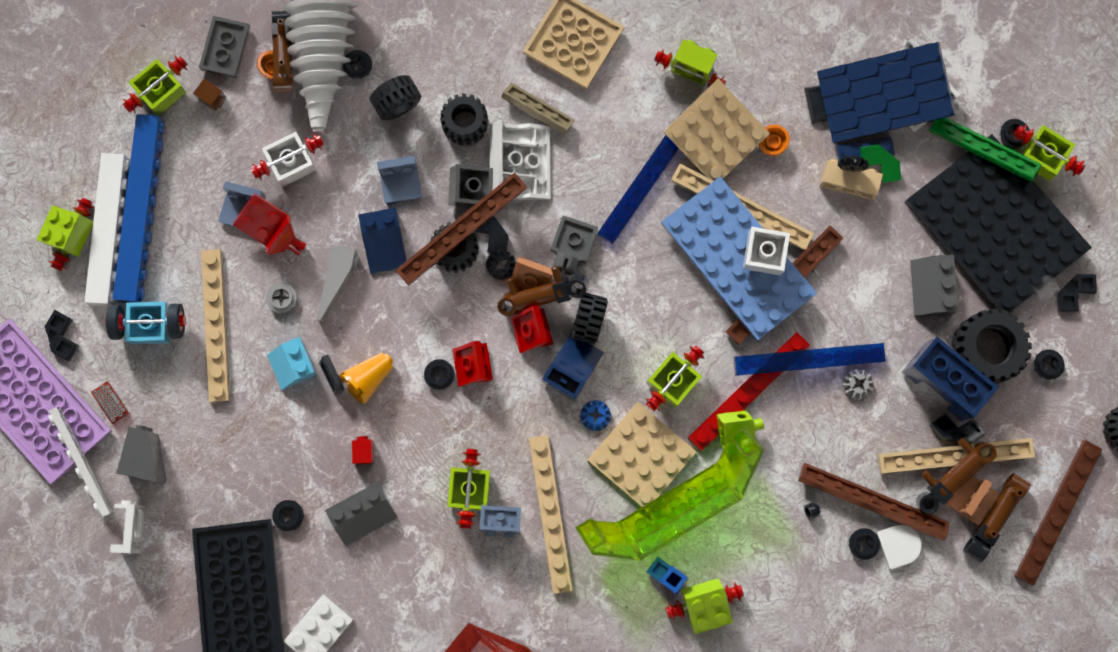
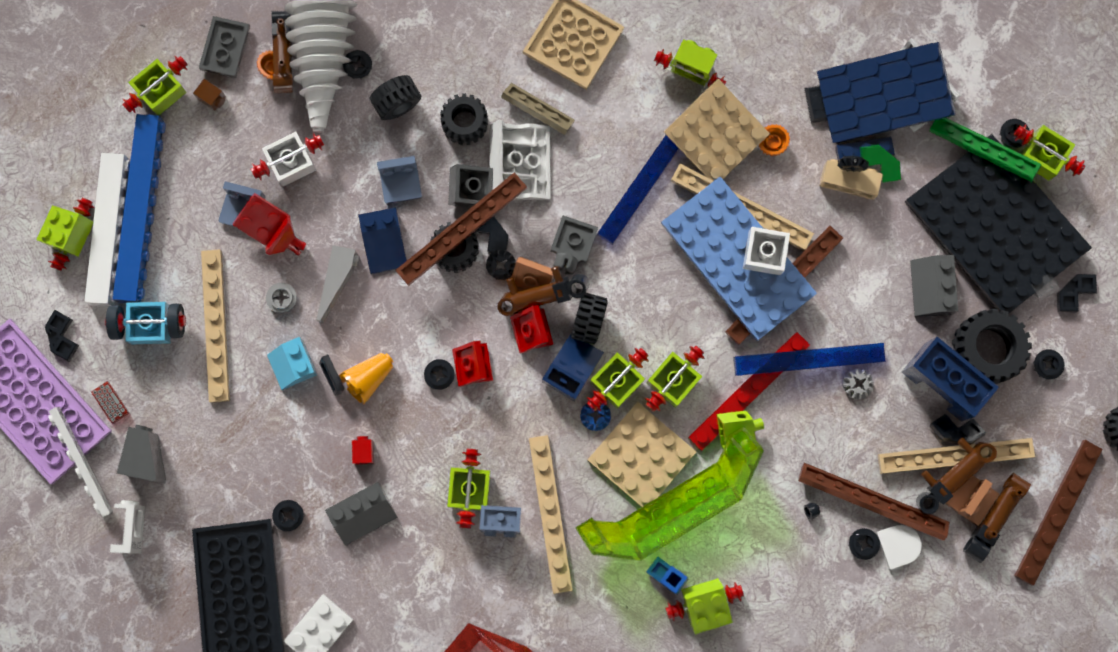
(617, 380): none -> lime brick

